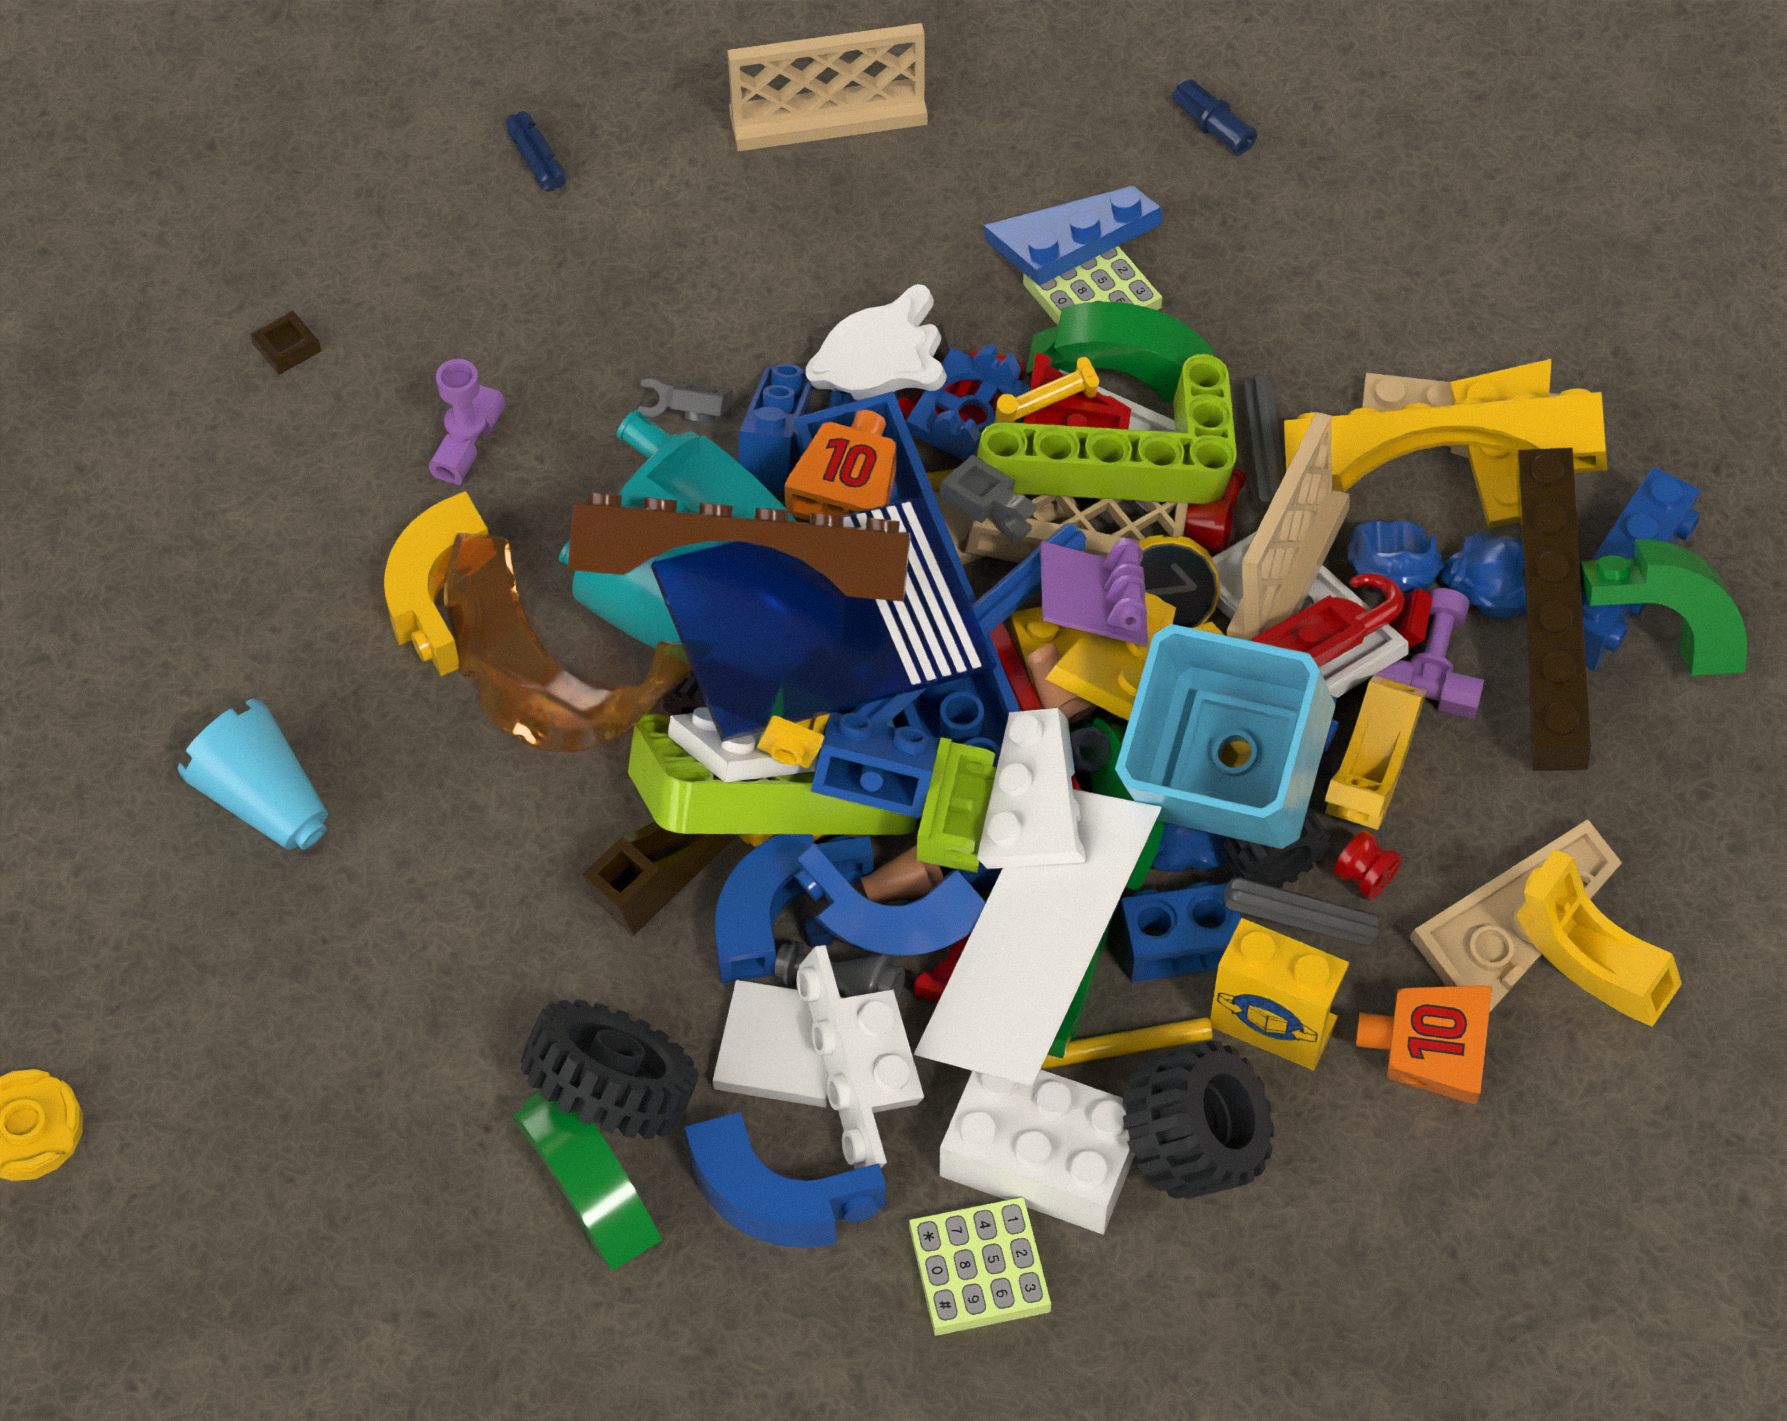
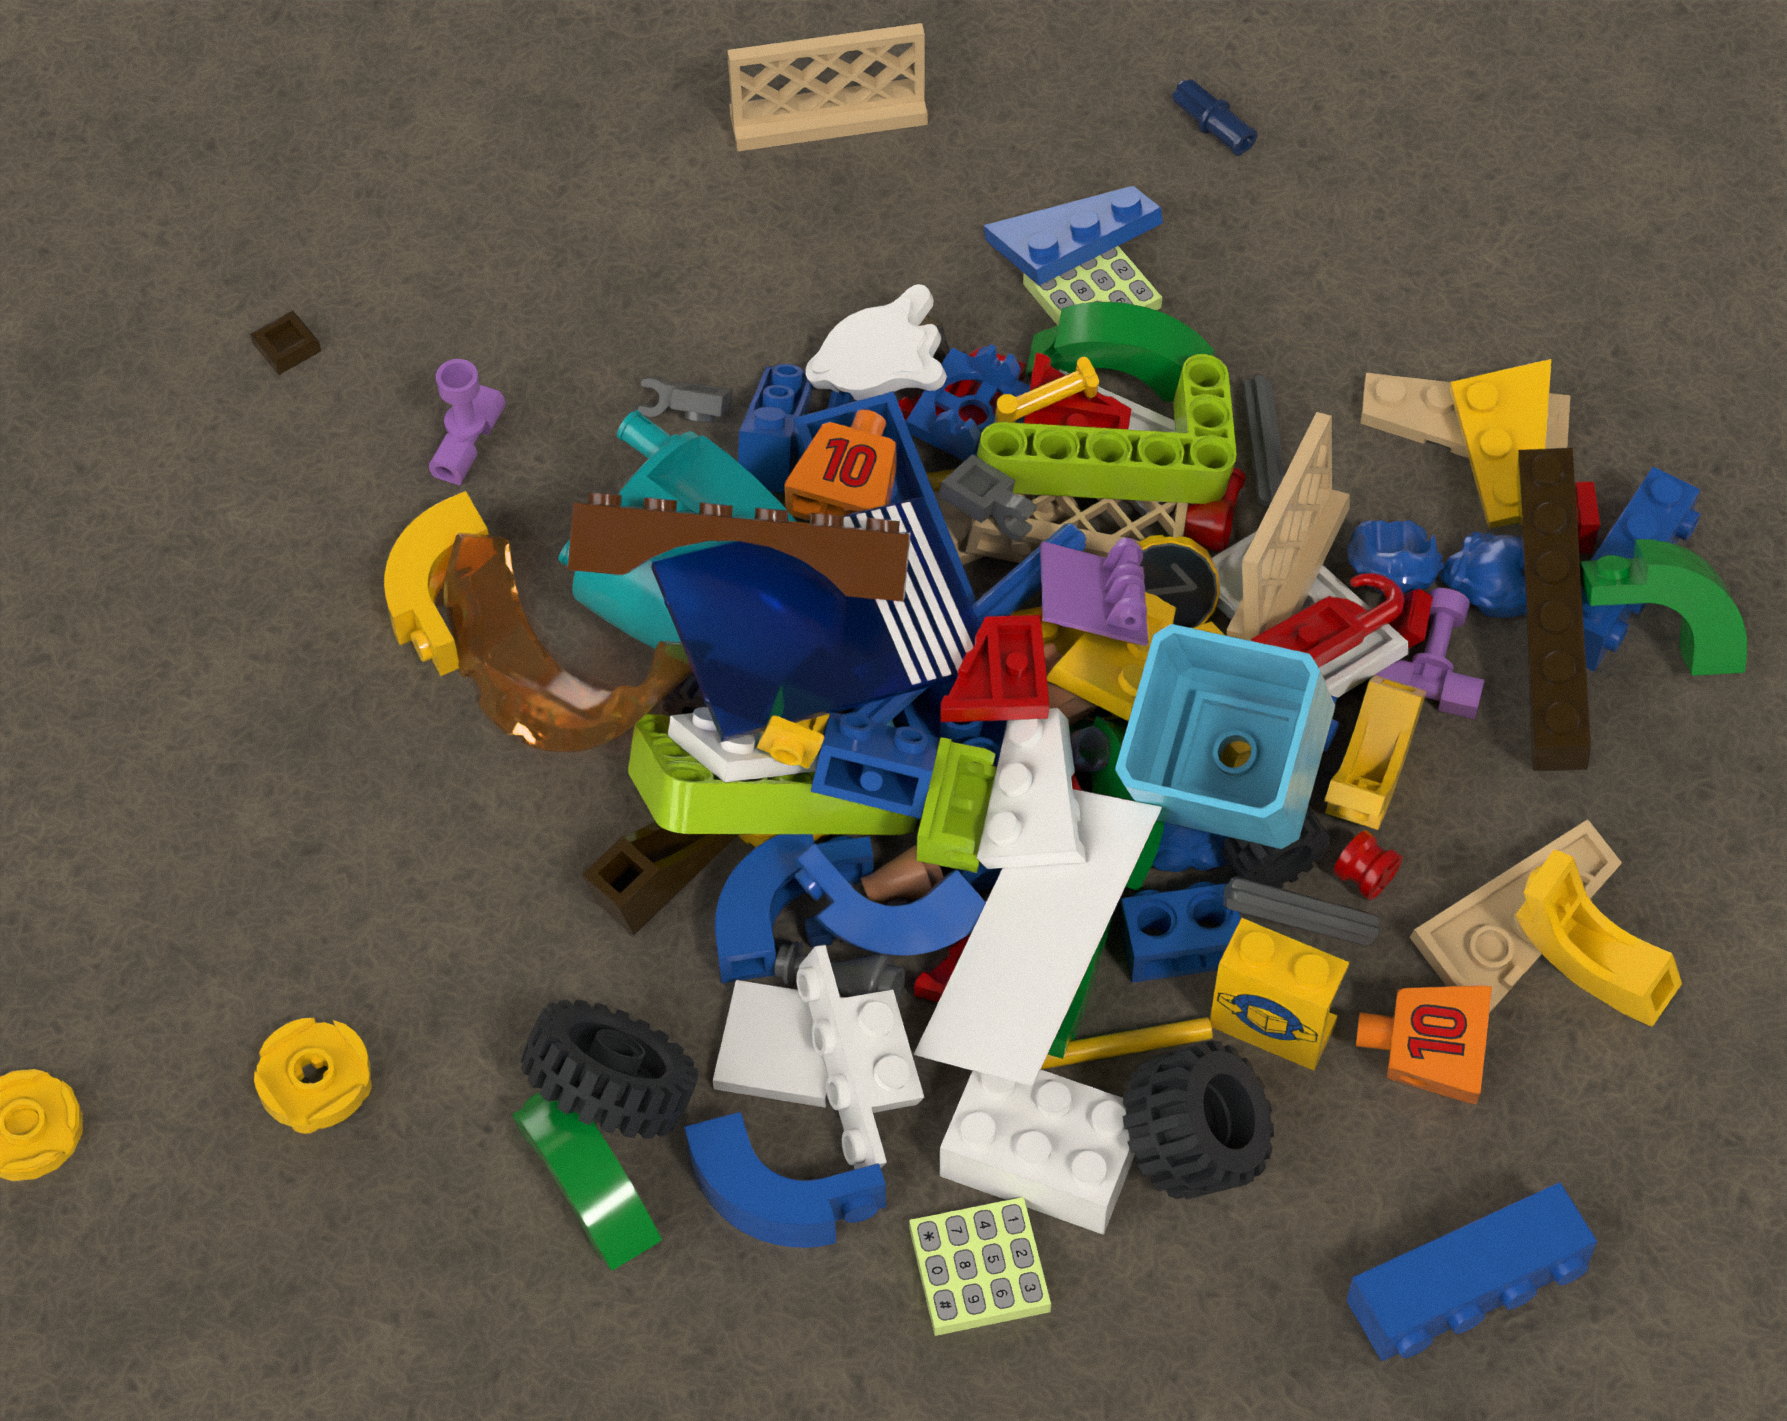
(256, 776): medium azure cone -> none
(317, 1104): none -> yellow plate
(535, 151): dark blue axle -> none
(1001, 674): none -> red wing
(1471, 1273): none -> blue brick
(1521, 422): yellow arch -> none
(1587, 515): none -> red tile

